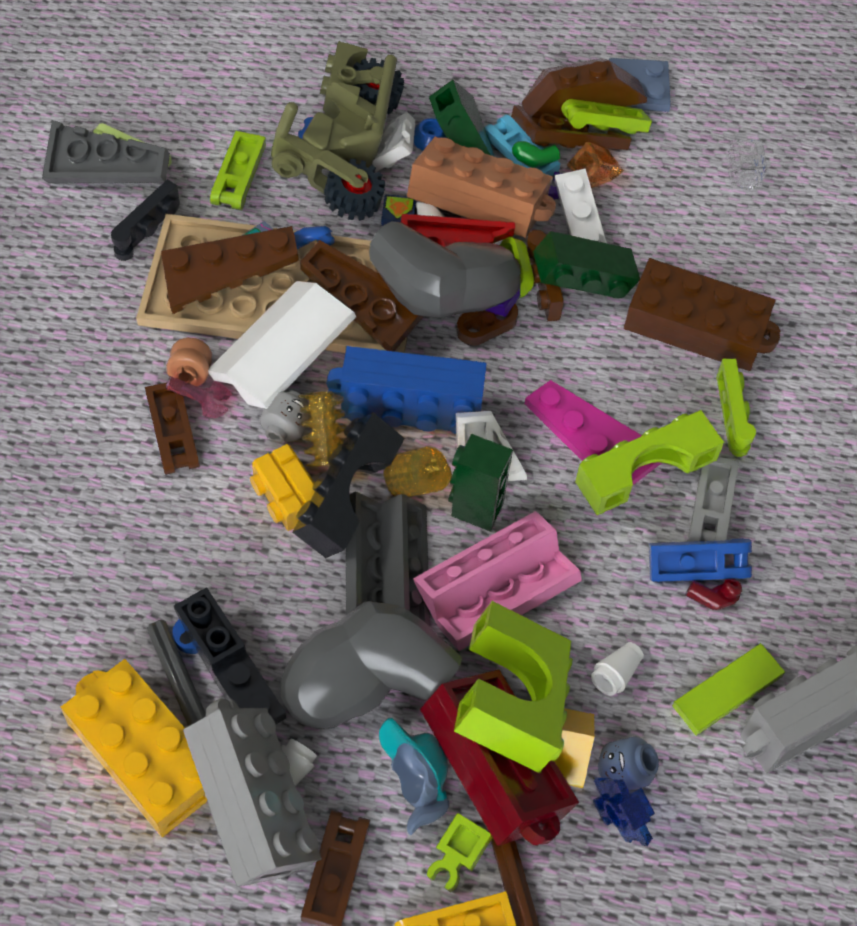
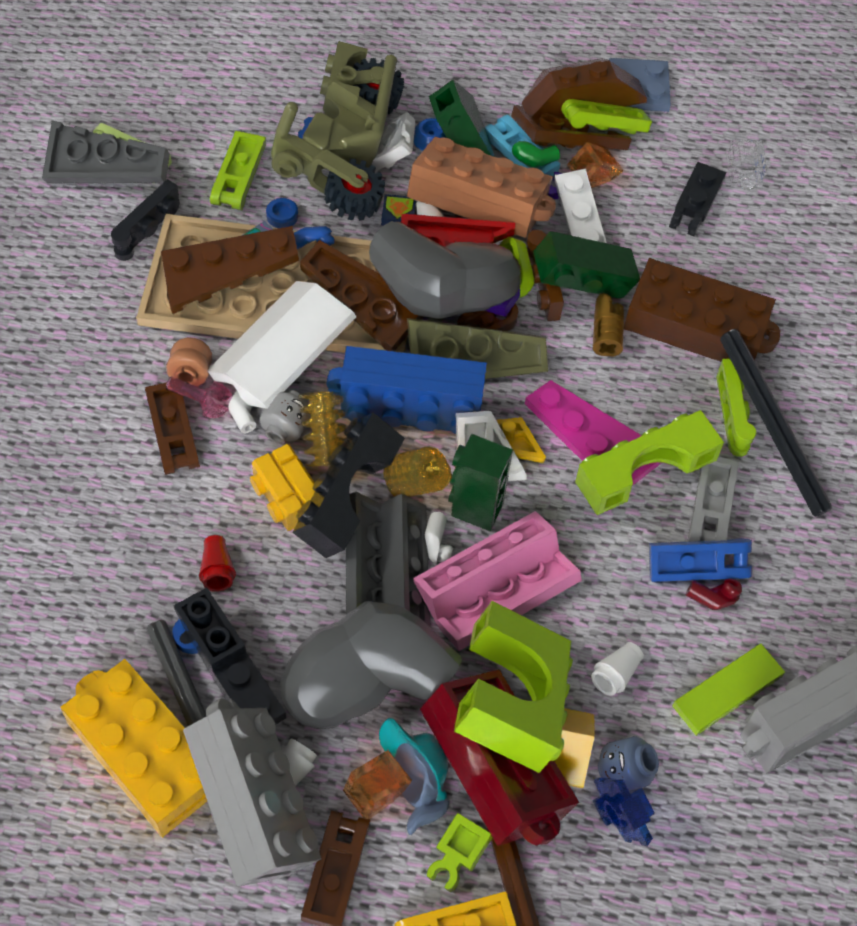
(216, 565): none -> red cone
(241, 413): none -> white arm
(282, 213): none -> blue tile
(376, 784): none -> clear orange brick
(433, 536): none -> white arm
(503, 351): none -> olive wing
(521, 439): none -> yellow piece
(608, 327): none -> pearl gold hinge
(698, 196): none -> black hinge
(776, 423): none -> black axle

